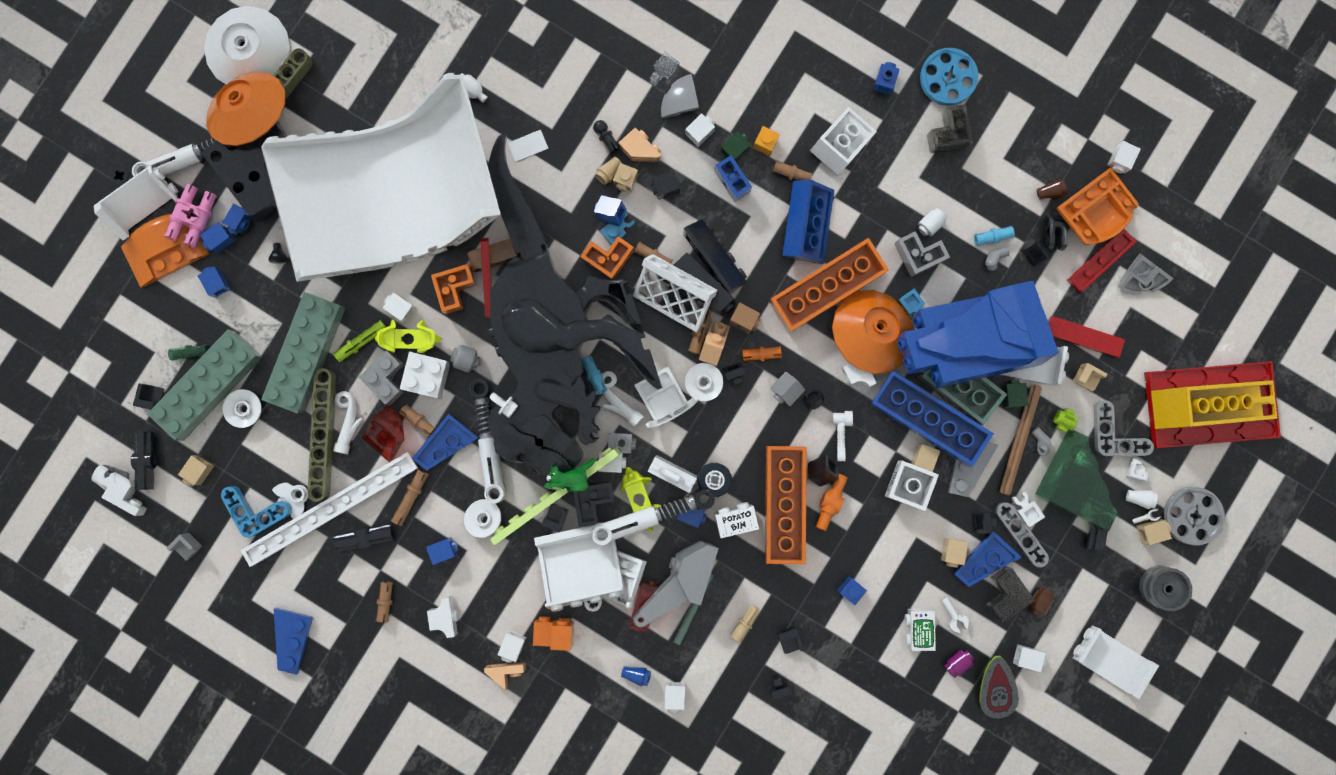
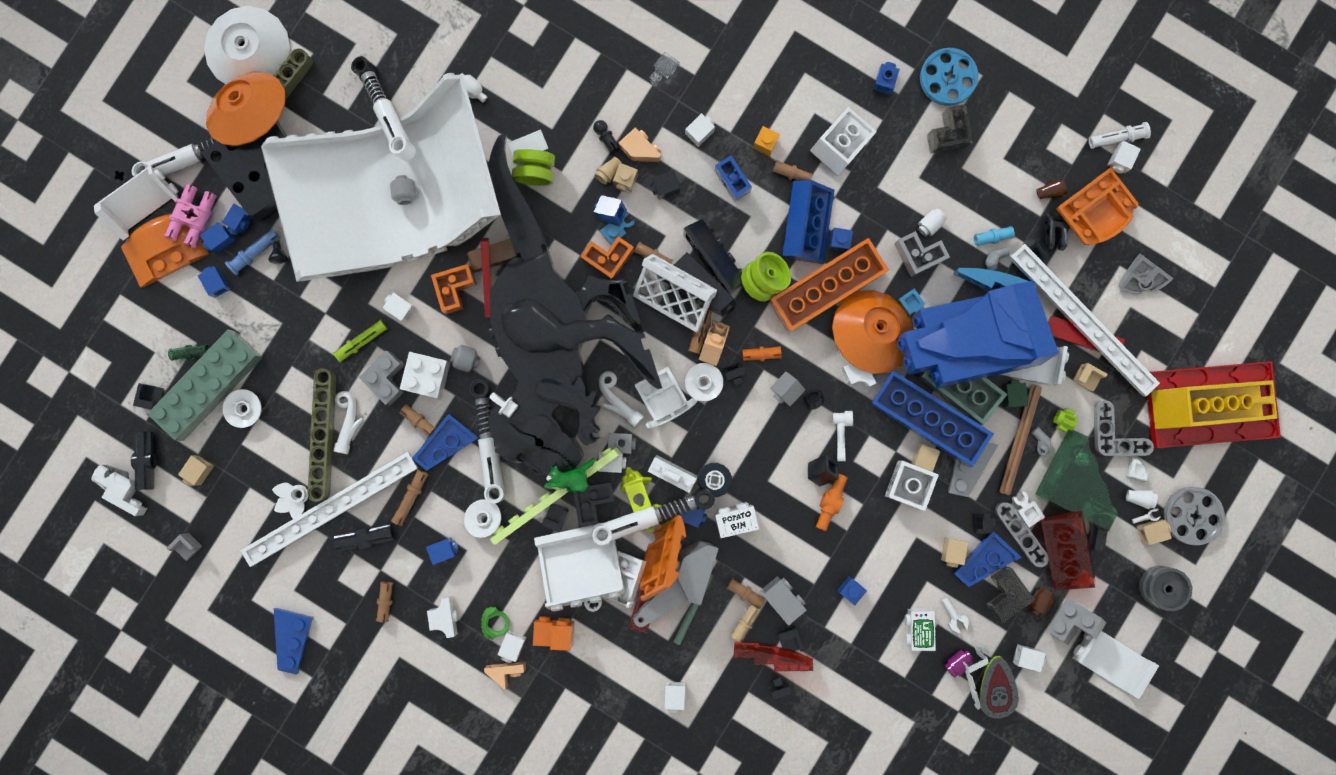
(245, 257): none -> medium blue pin
(249, 518): dark azure beam -> none
(303, 353): sand green brick -> none
(385, 433): clear red slope -> none
(392, 338): neon yellow piece -> none
(398, 140): none -> piece
(403, 190): none -> light grey head
(488, 631): none -> bright green piece
(533, 167): none -> lime wheel
(594, 375): medium azure pin -> none
(636, 675): blue cone -> none
(662, 558): none -> orange slope
(680, 98): light grey brick -> none
(736, 146): dark green brick -> none
(745, 318): medium nougat brick -> none
(745, 593): none -> medium nougat pin
(766, 276): none -> lime wheel
(767, 654): none -> clear red slope
(780, 597): none -> light grey brick
(785, 505): orange brick -> none
(840, 240): none -> blue brick
(974, 667): none -> white piece
(987, 278): none -> dark azure slope
(1068, 551): none -> clear red slope
(1075, 617): none -> light grey brick
(1084, 320): none -> white plate
(1101, 261): red tile -> none
(1129, 134): none -> white pin

